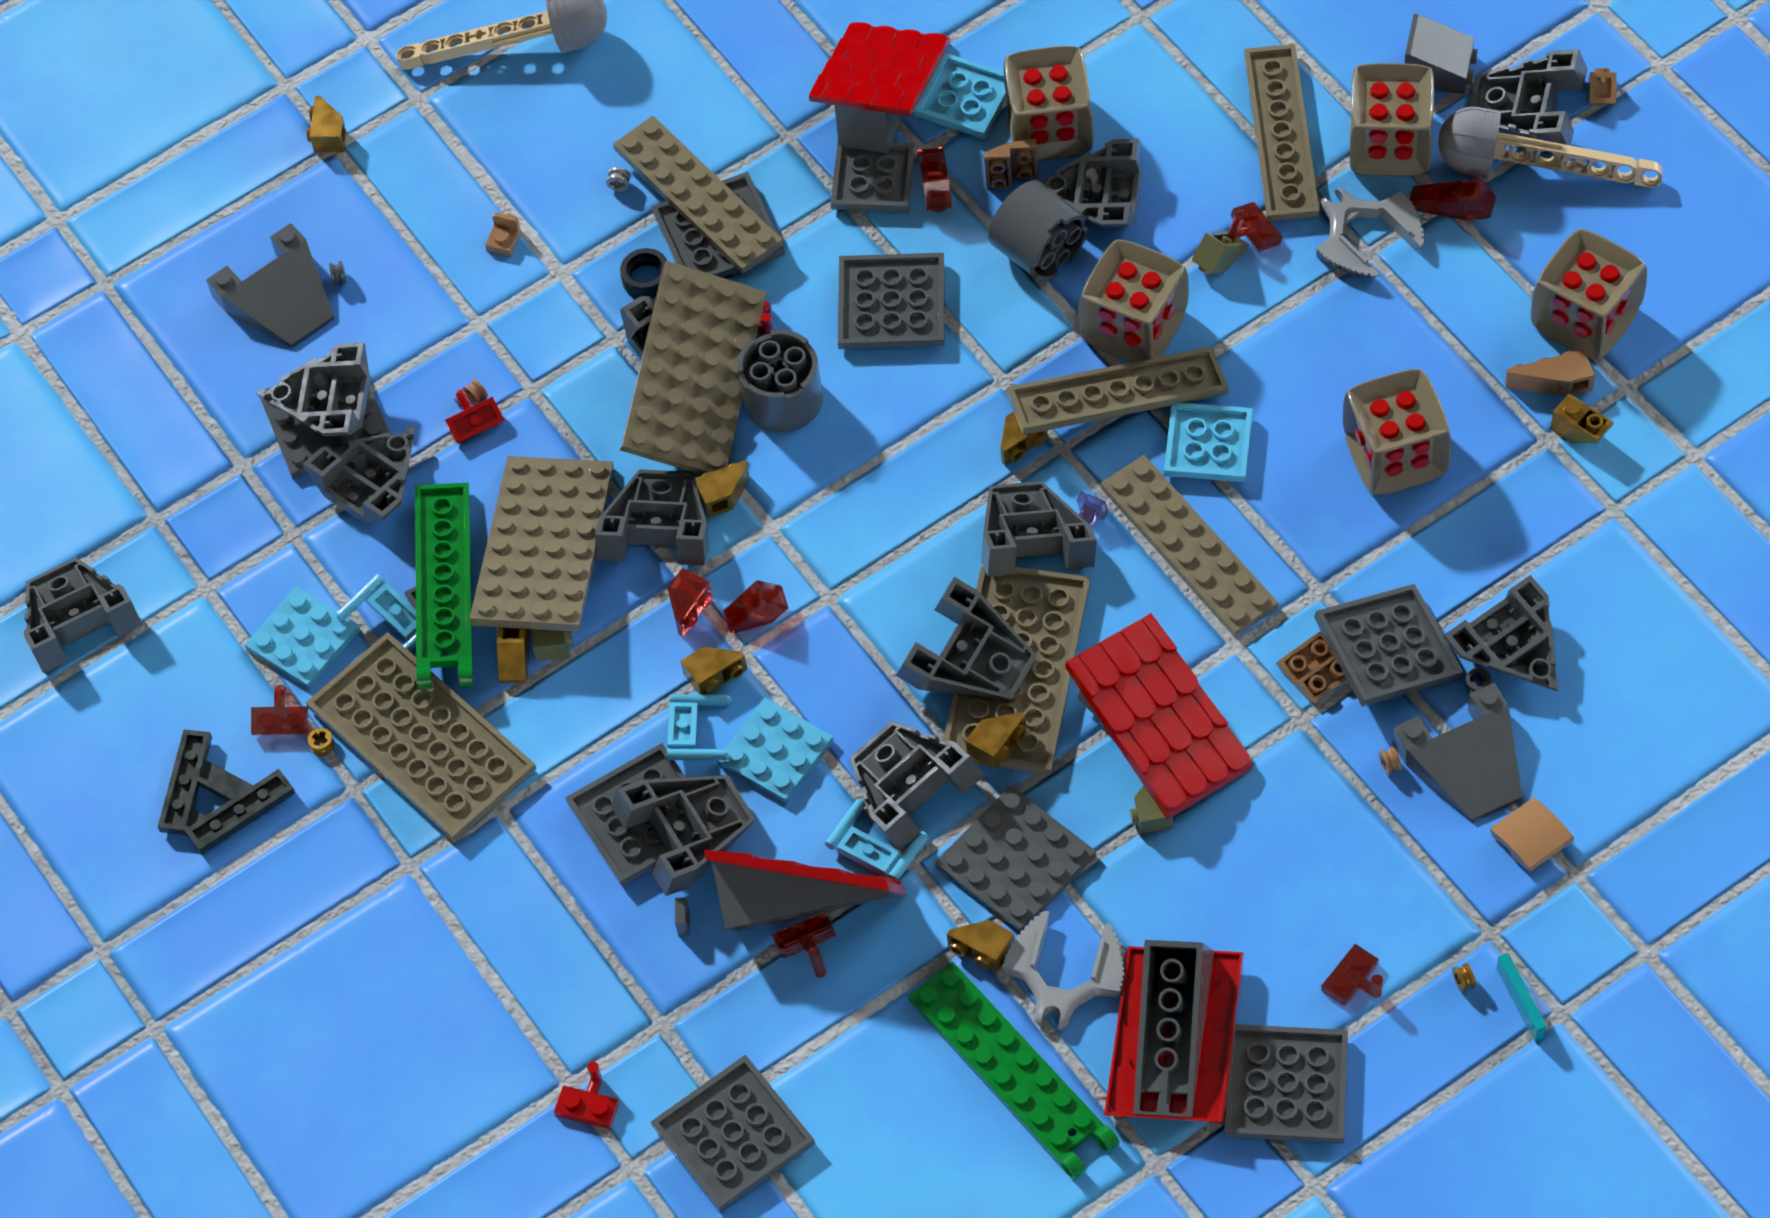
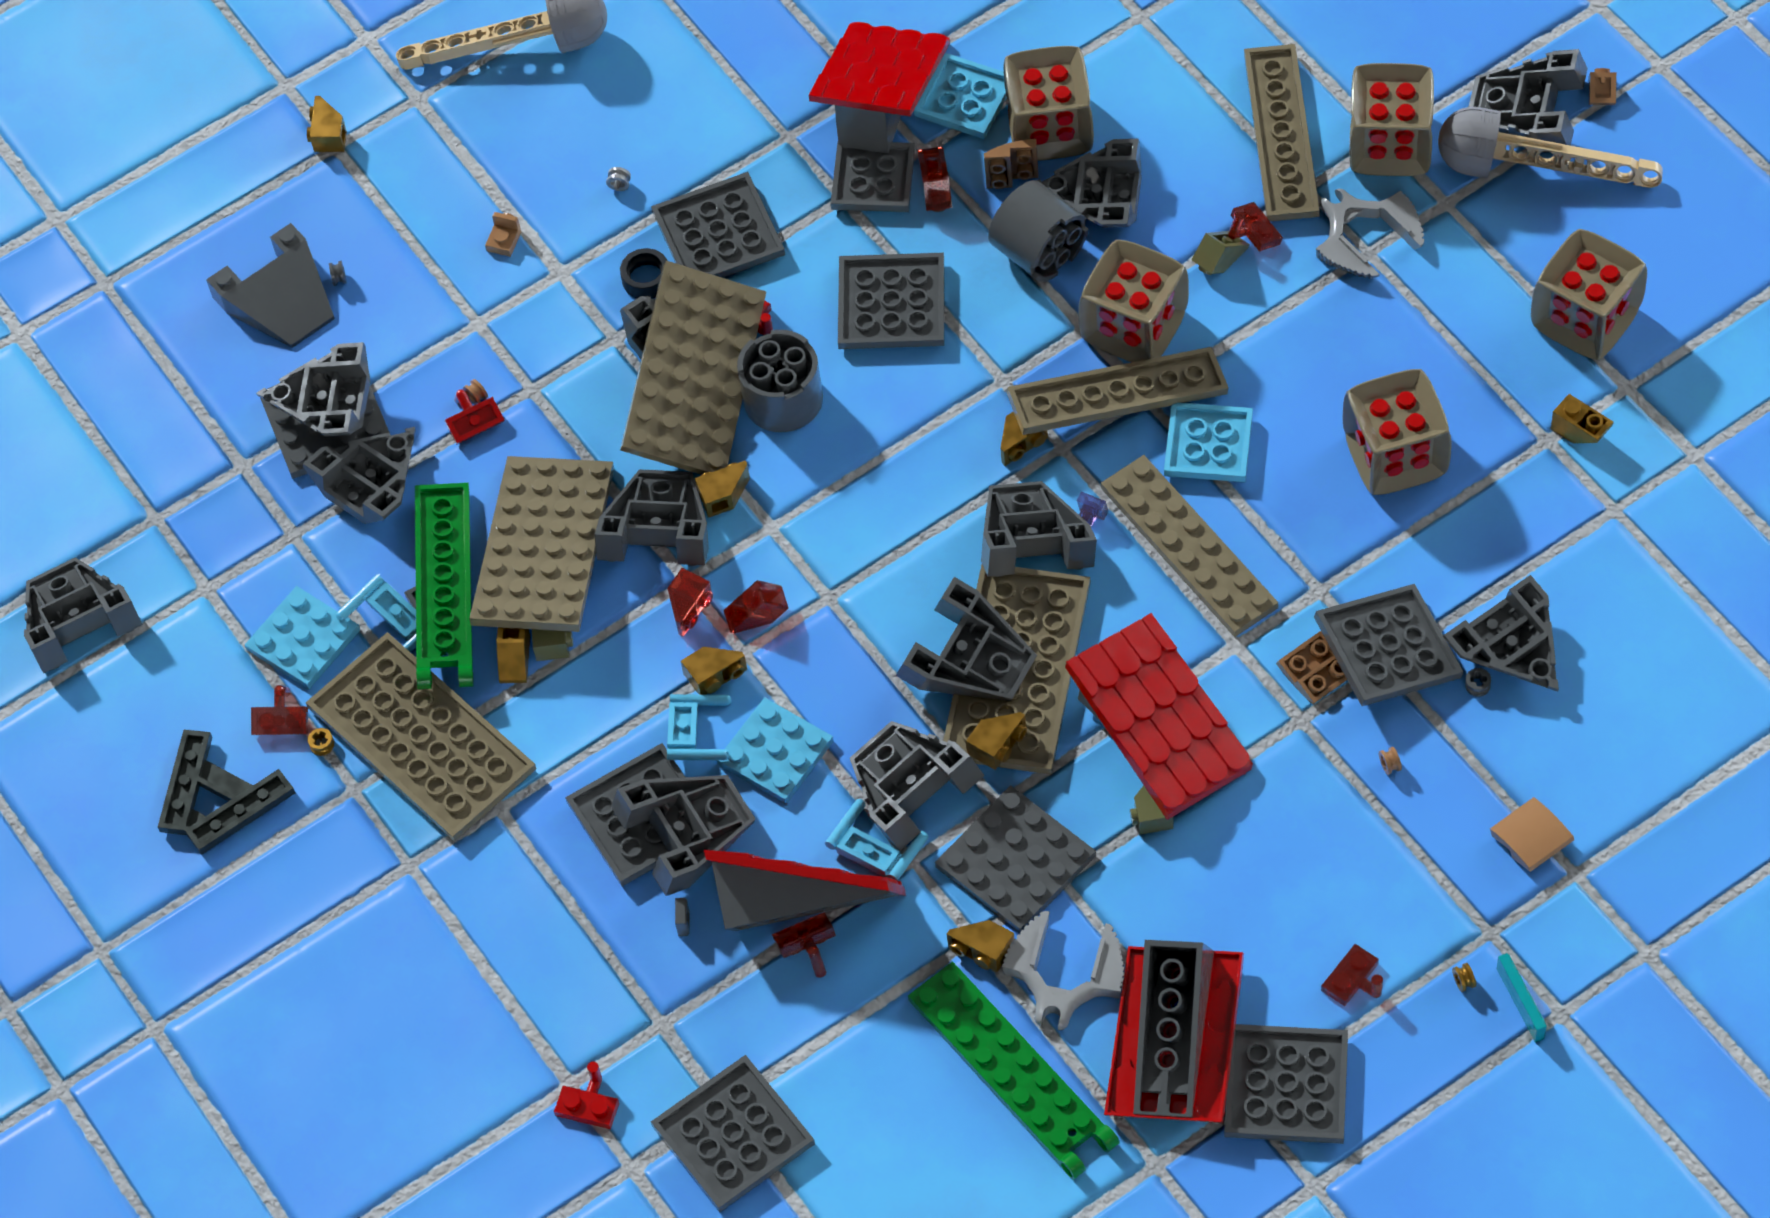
(698, 194): dark tan plate -> none
(1444, 51): slope -> none
(1455, 199): clear red slope -> none
(1470, 764): dark grey wedge -> none
(1555, 375): medium nougat slope -> none

